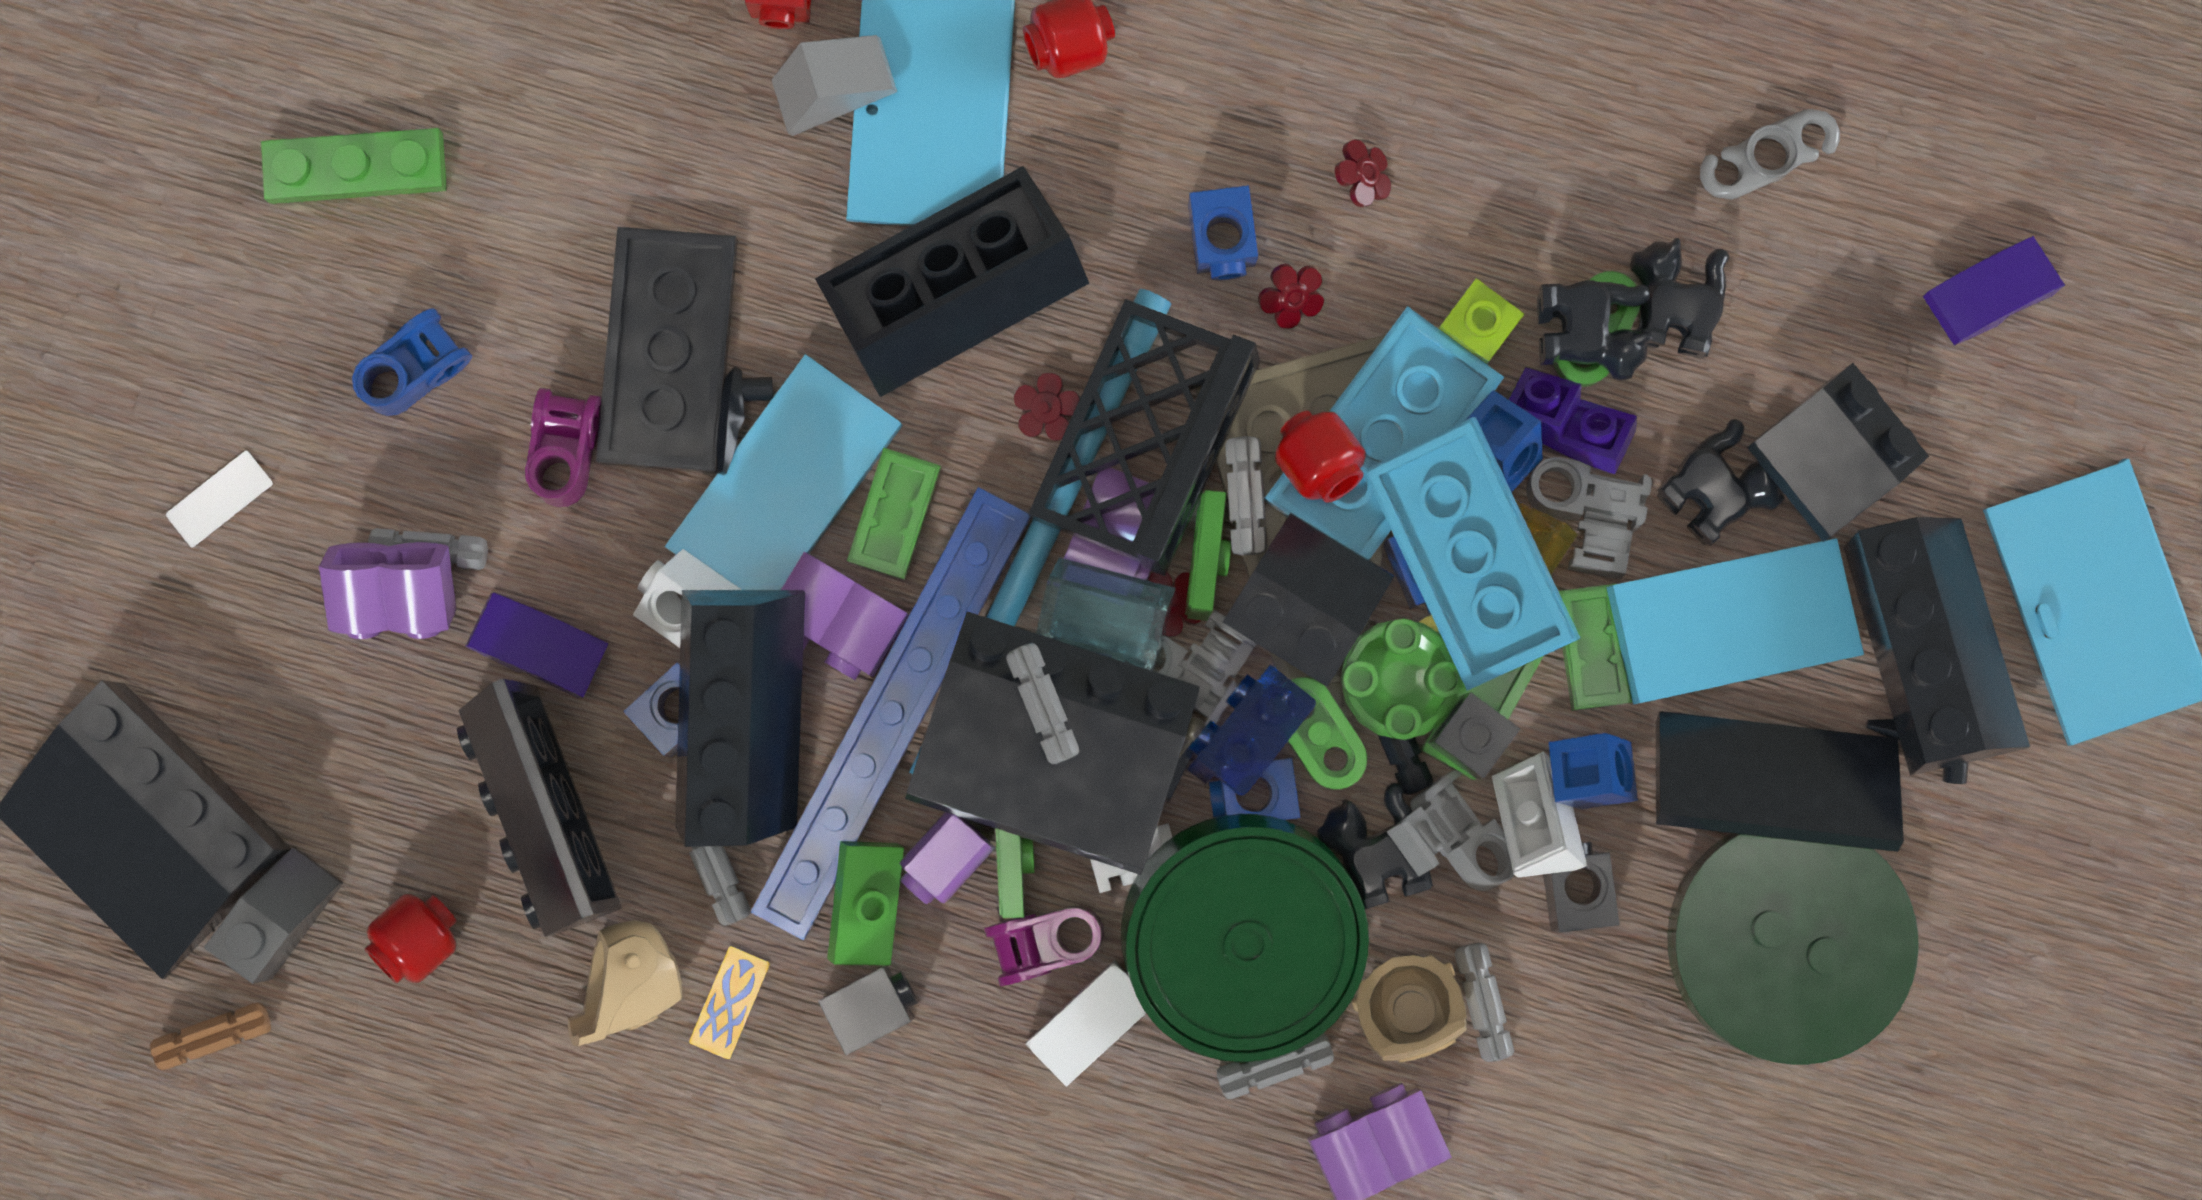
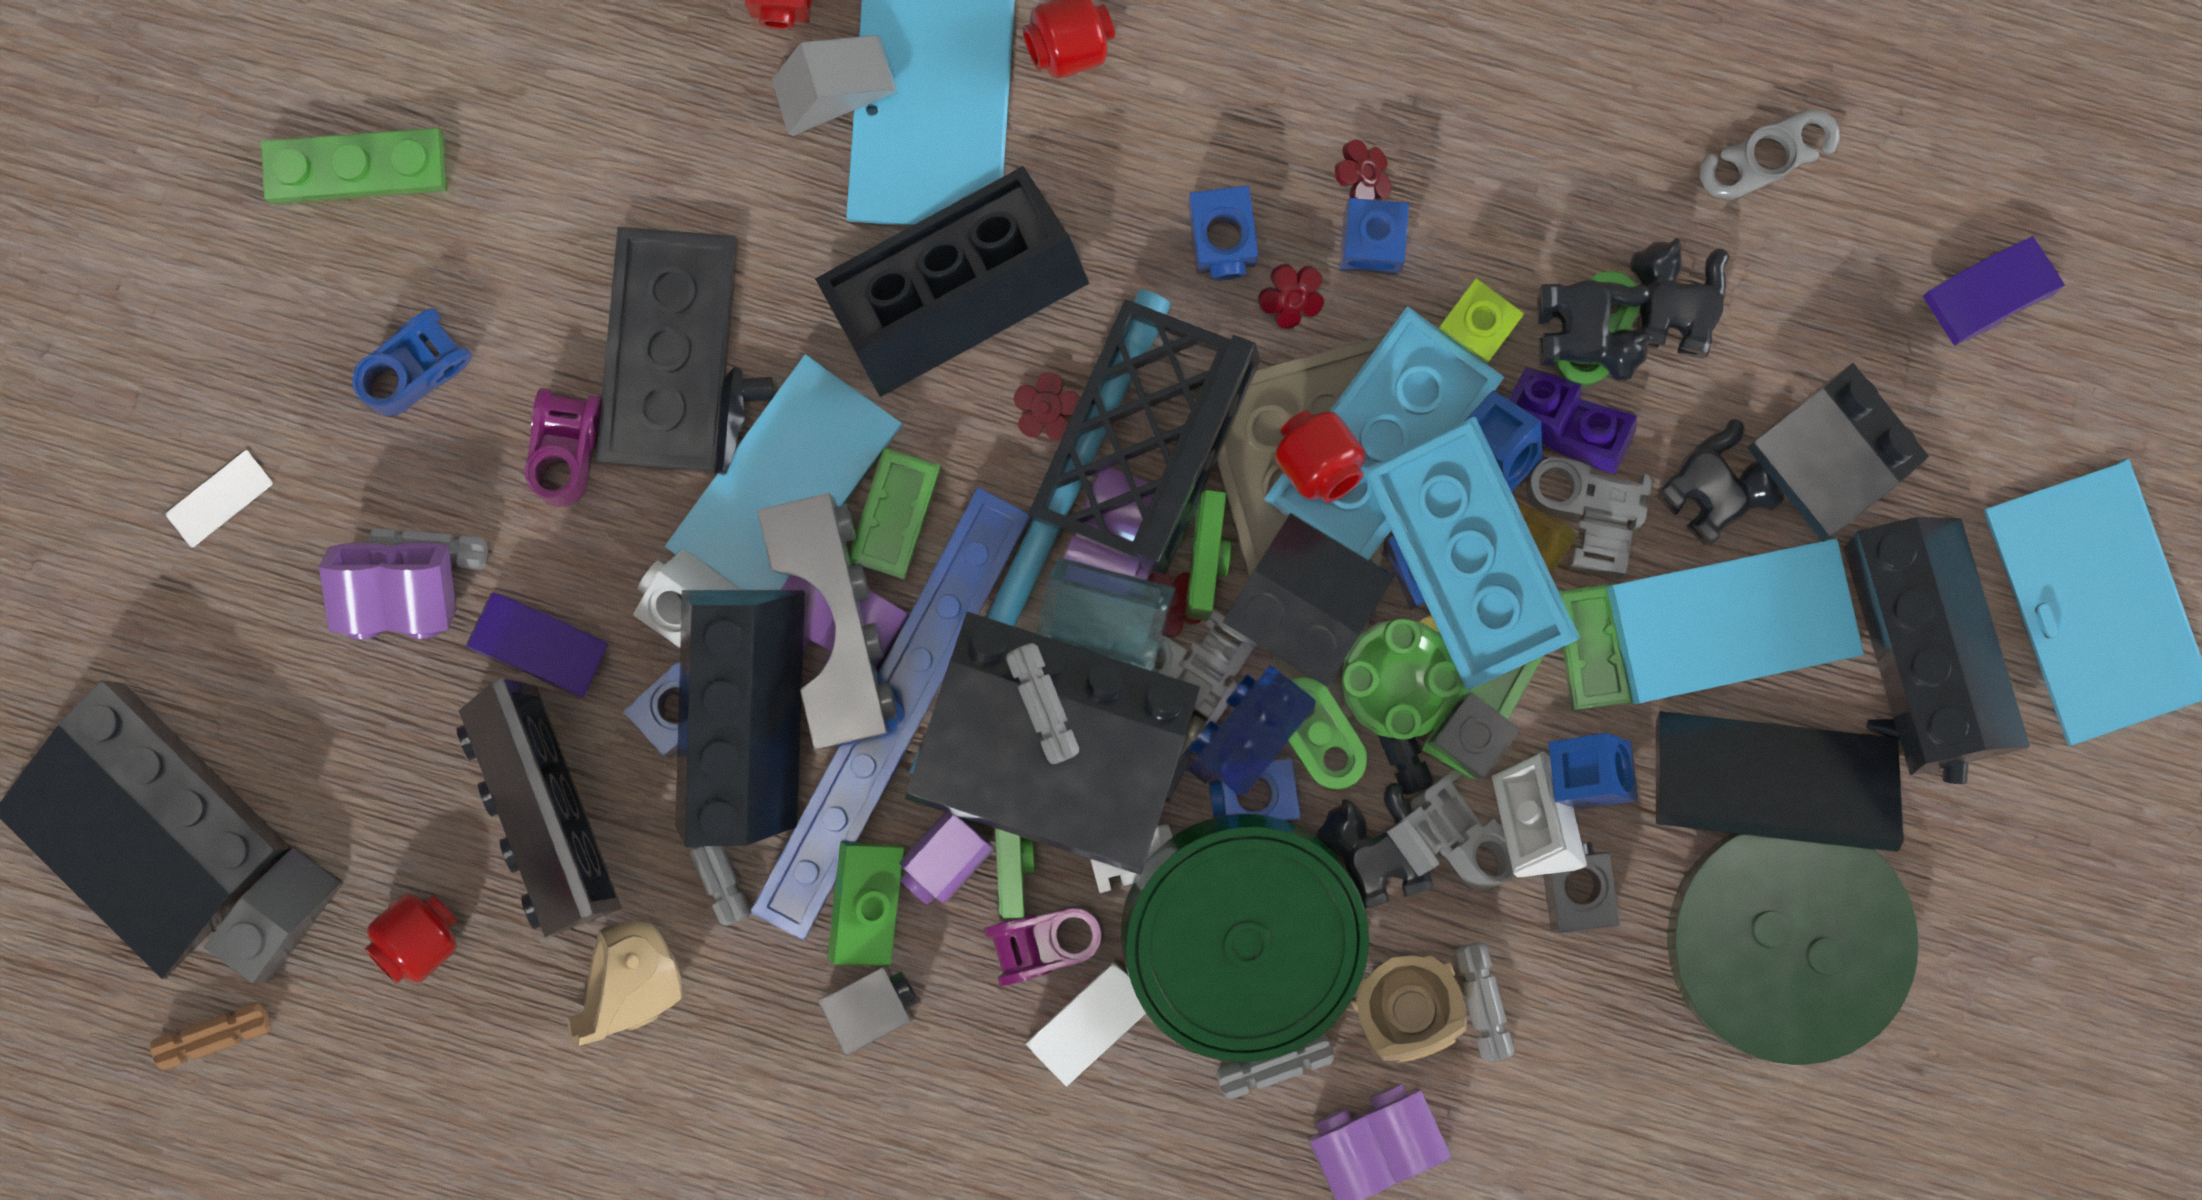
(729, 1002): yellow sticker -> none
(810, 543): none -> arch
(1246, 495): light grey axle -> none
(1374, 236): none -> blue brick

